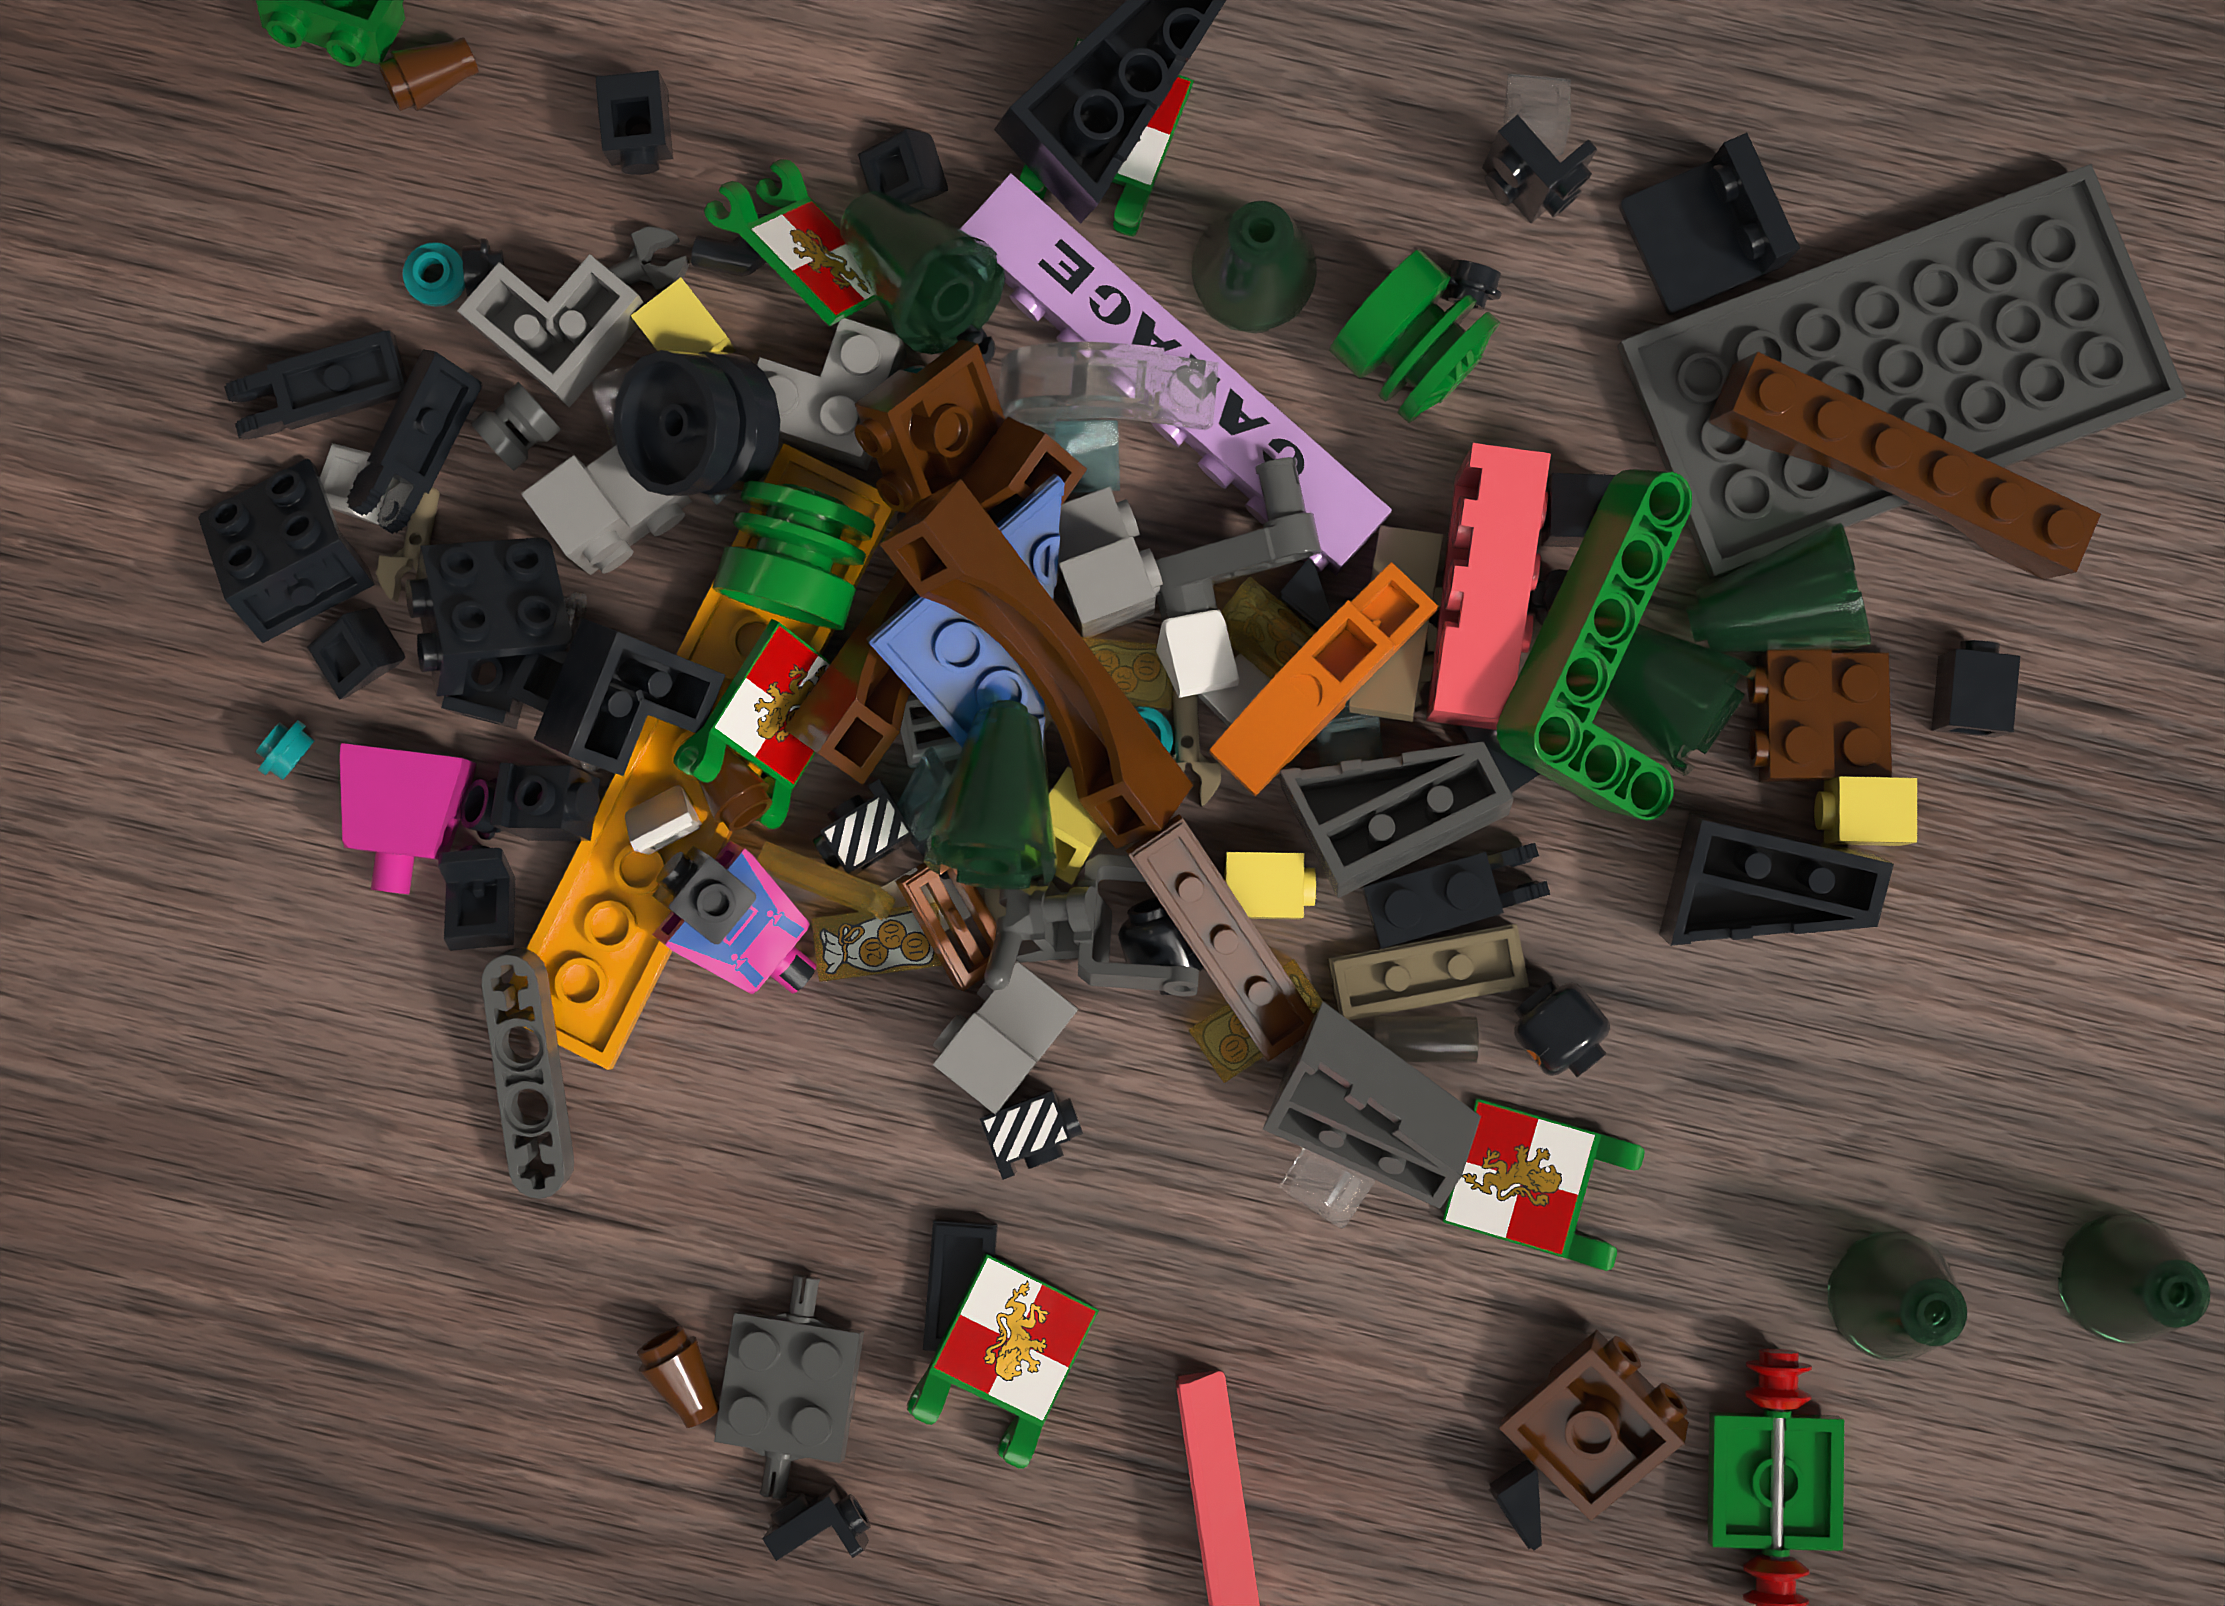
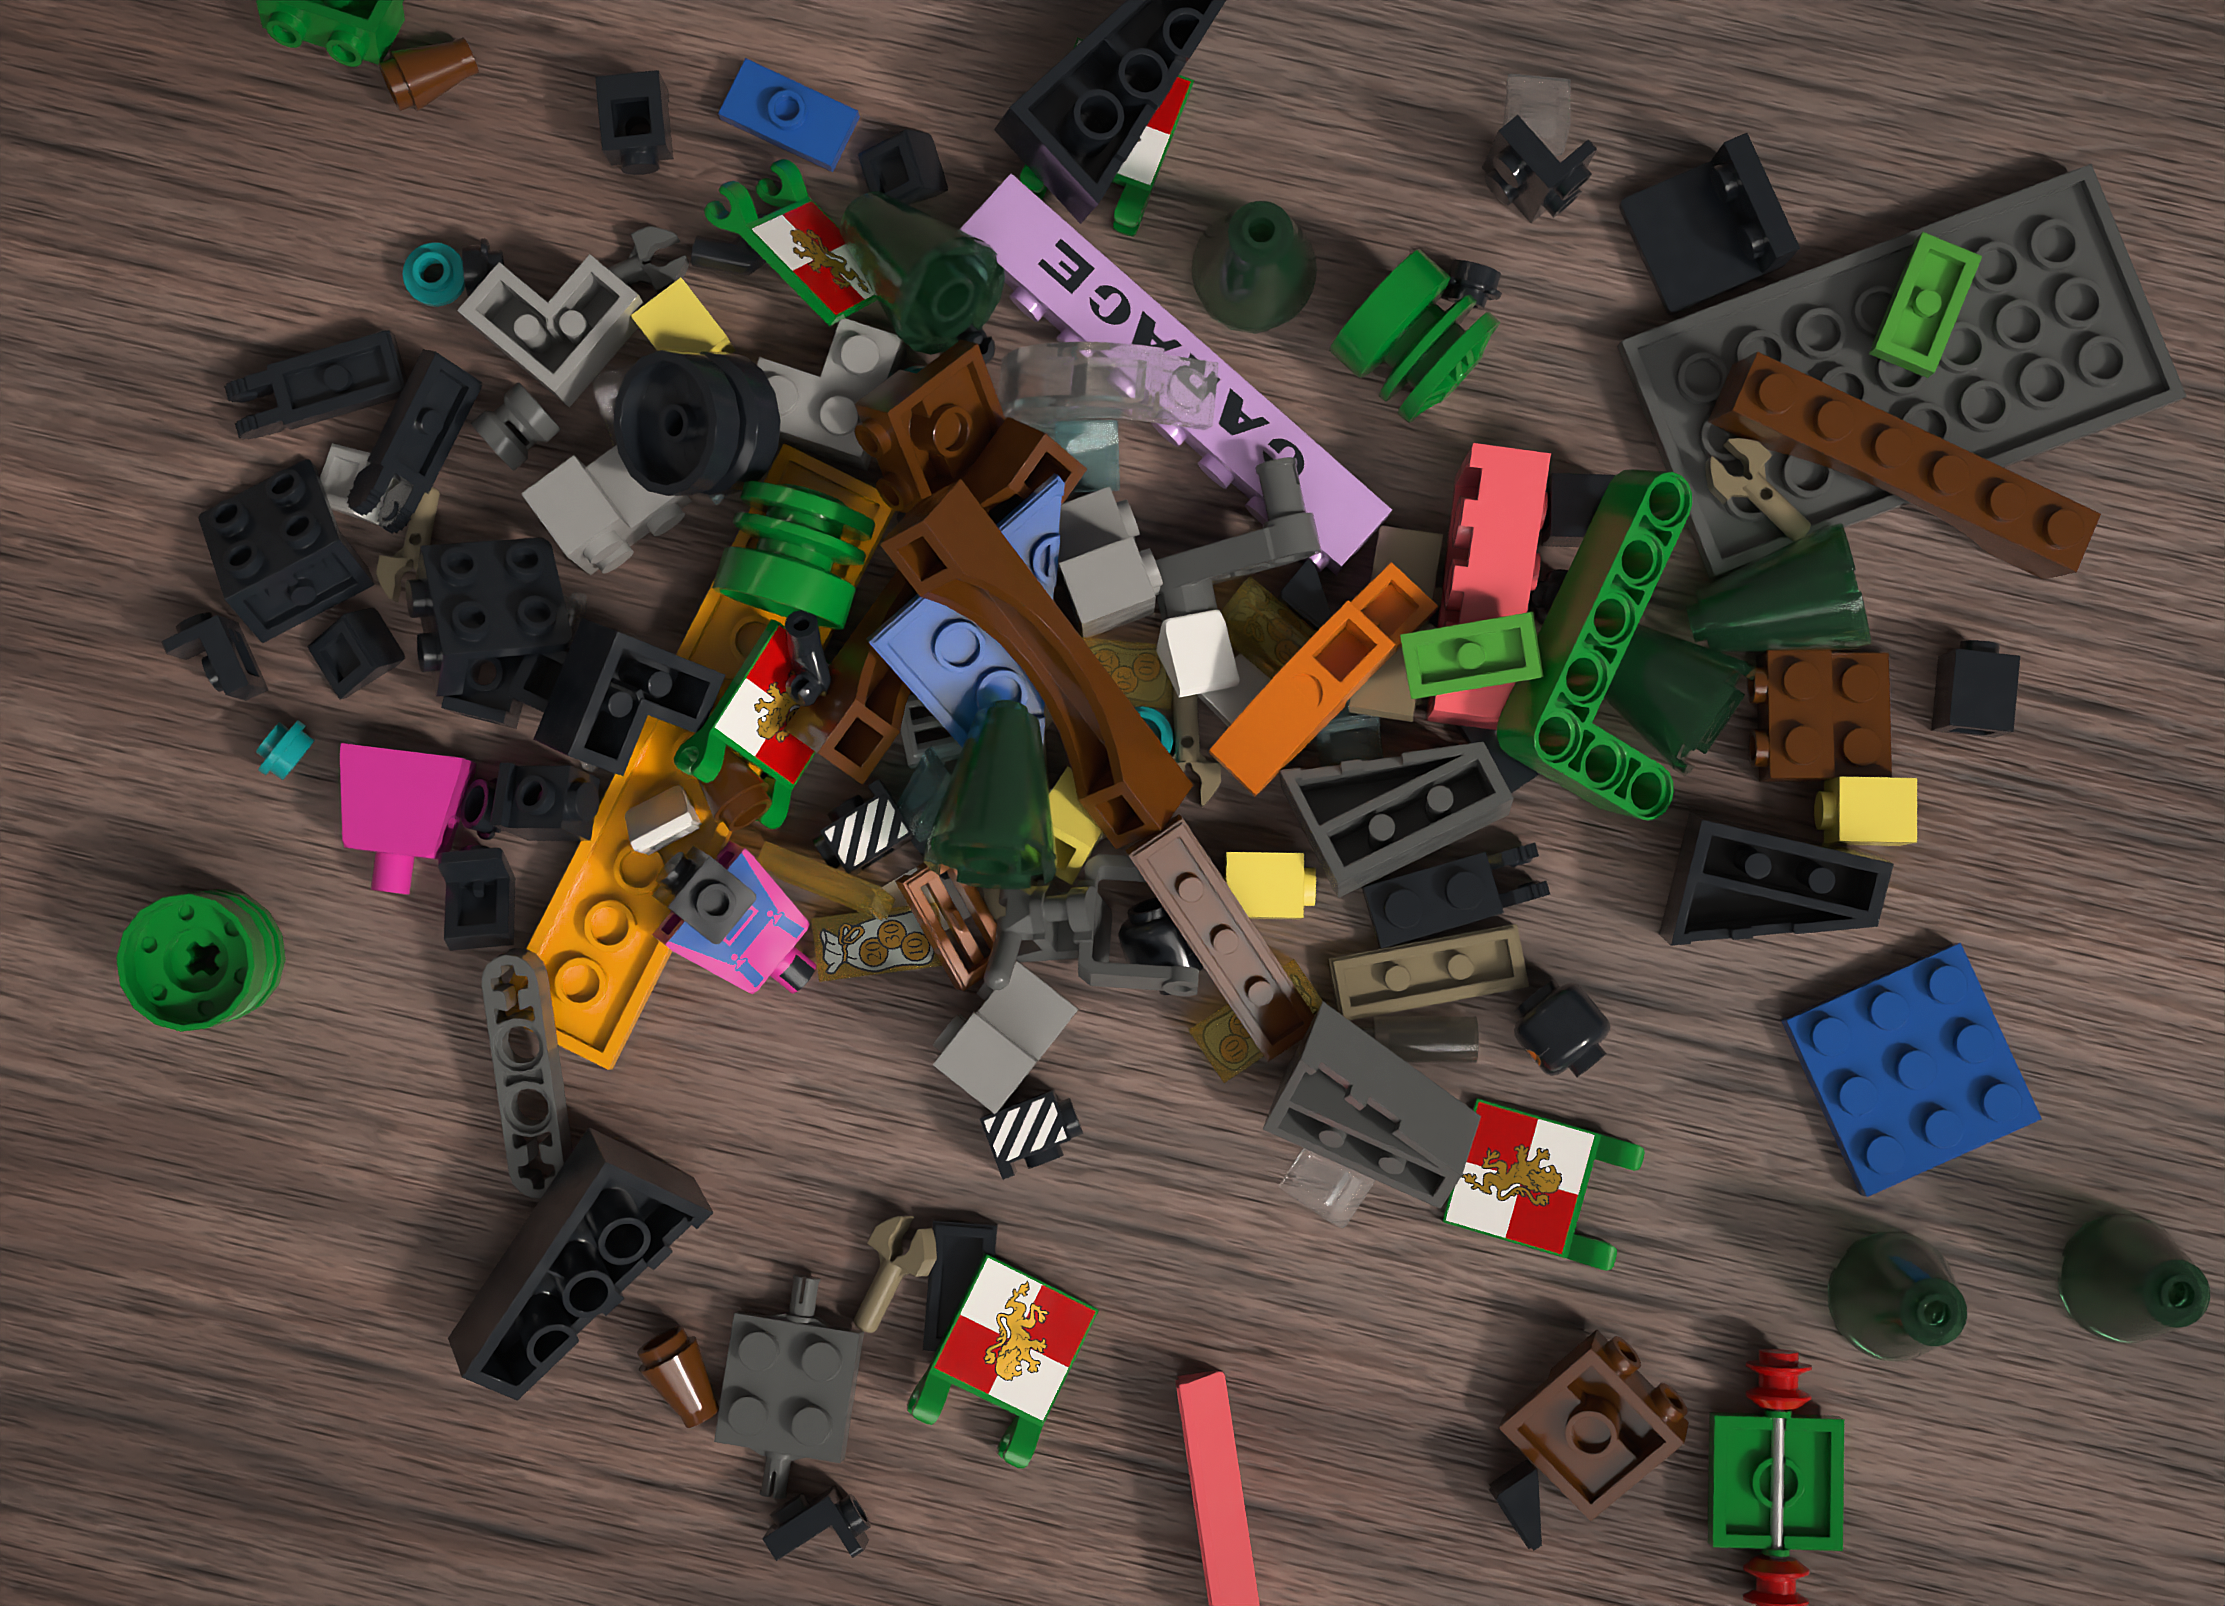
(166, 952): none -> green wheel
(228, 659): none -> black bracket
(572, 1259): none -> black wedge
(789, 115): none -> blue plate
(806, 659): none -> black arm
(893, 1266): none -> dark tan bar
(1471, 655): none -> bright green plate
(1755, 486): none -> dark tan bar
(1911, 1069): none -> blue plate
(1925, 305): none -> bright green plate

